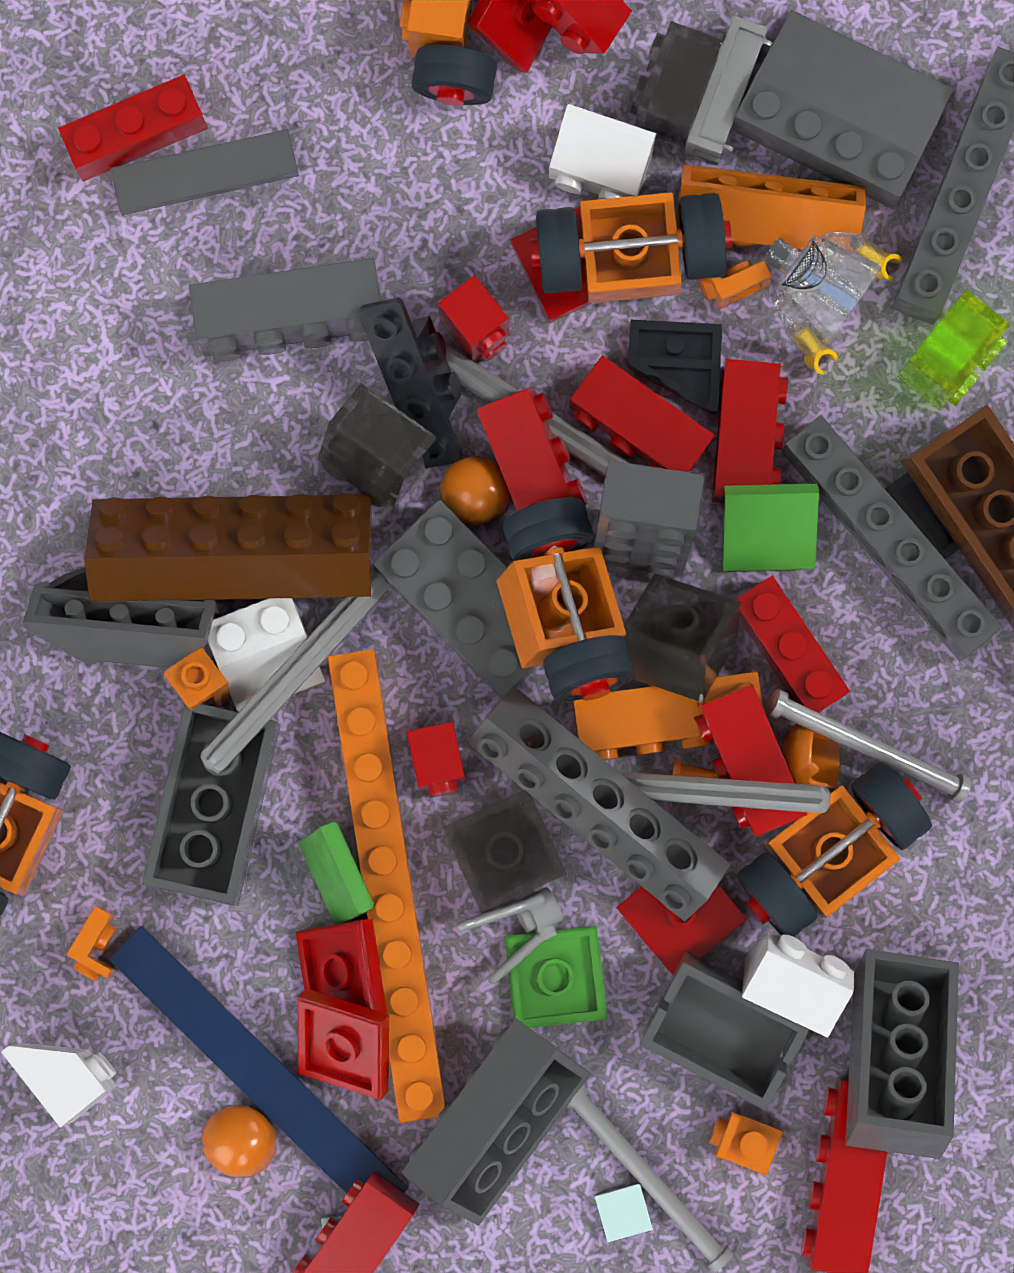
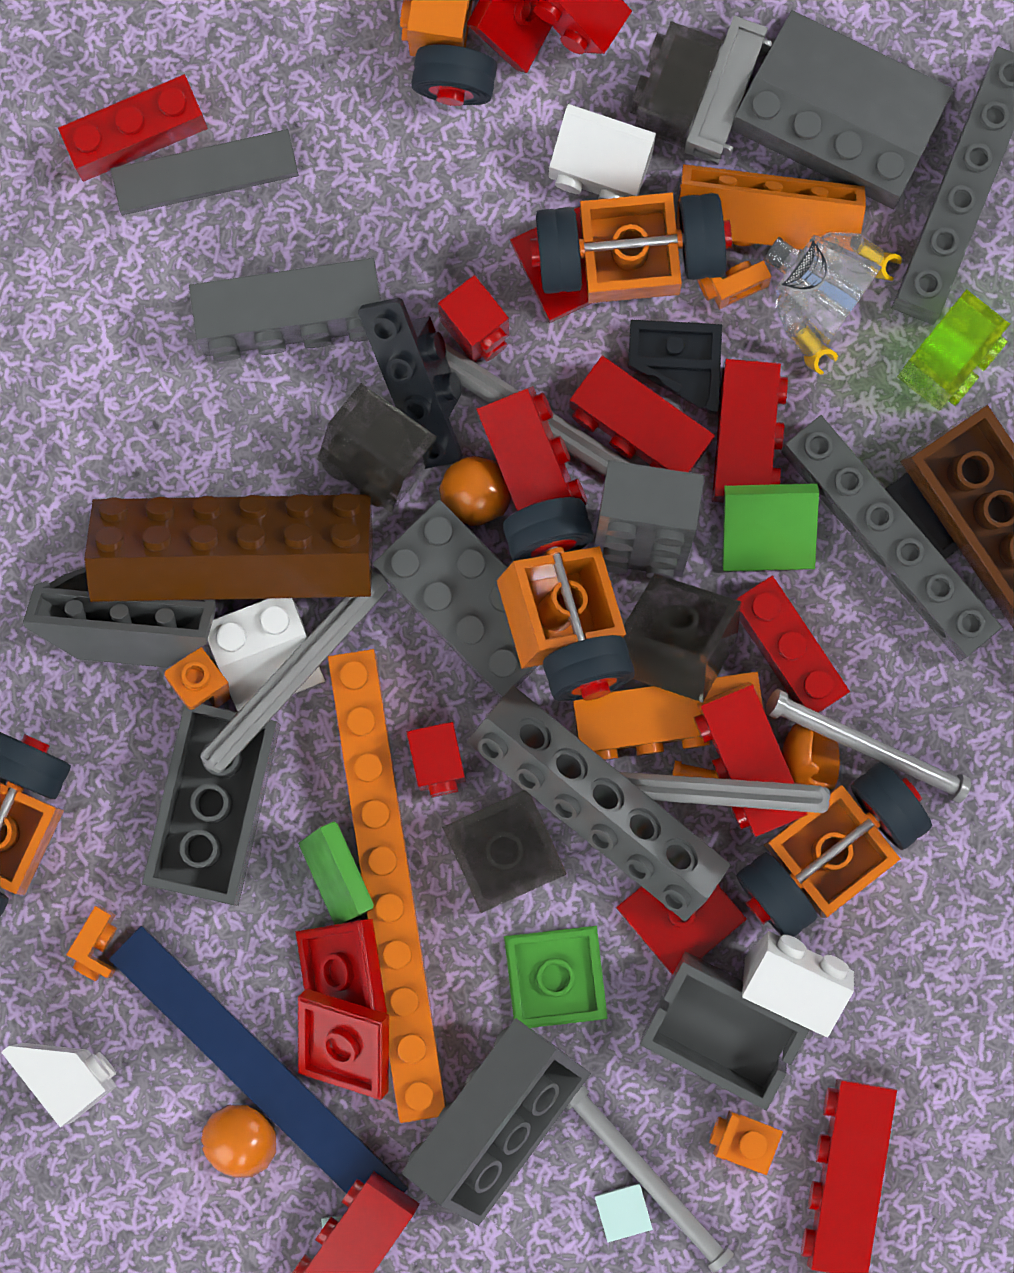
(534, 912): light grey plant -> none
(903, 1054): dark grey brick -> none

